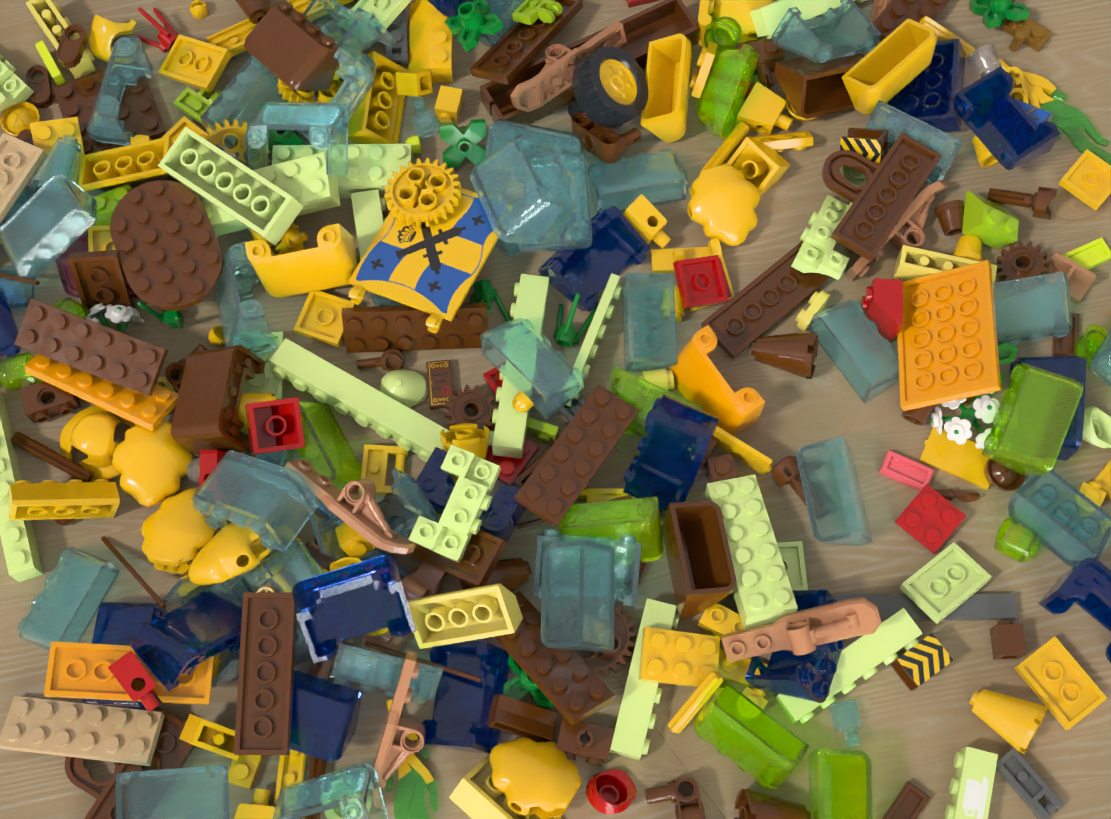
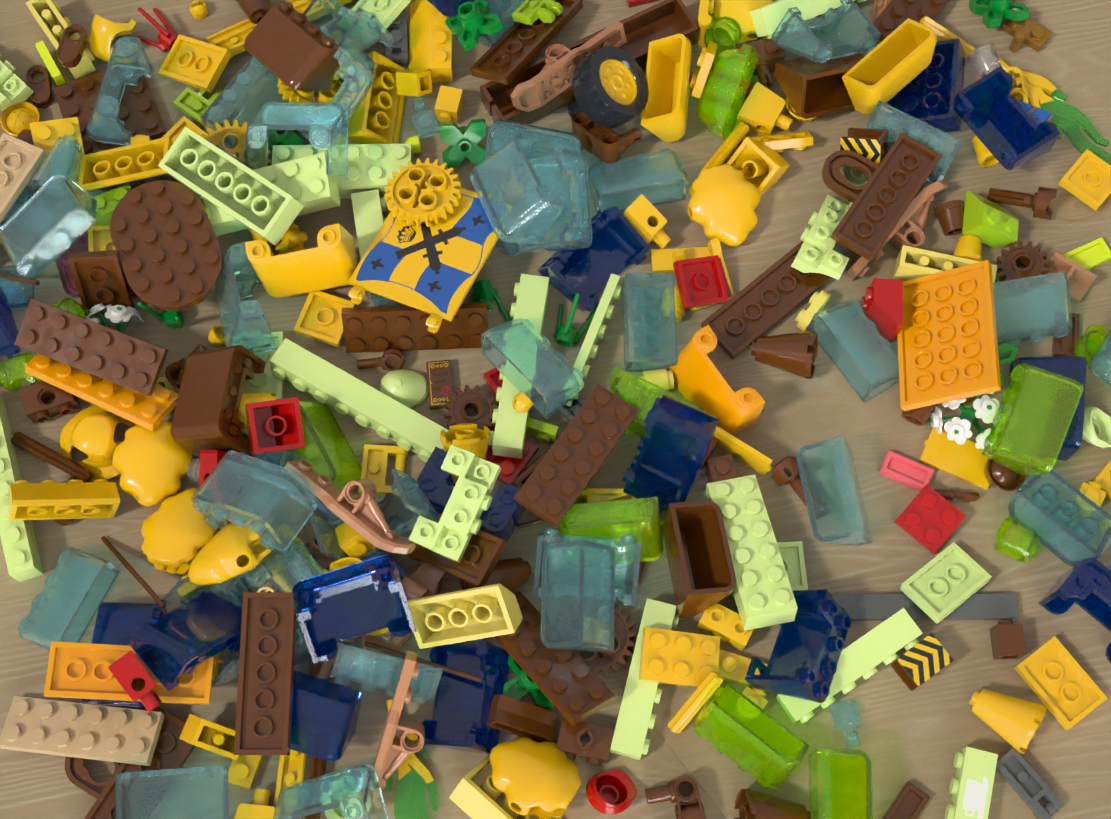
(805, 629): nougat piece -> none

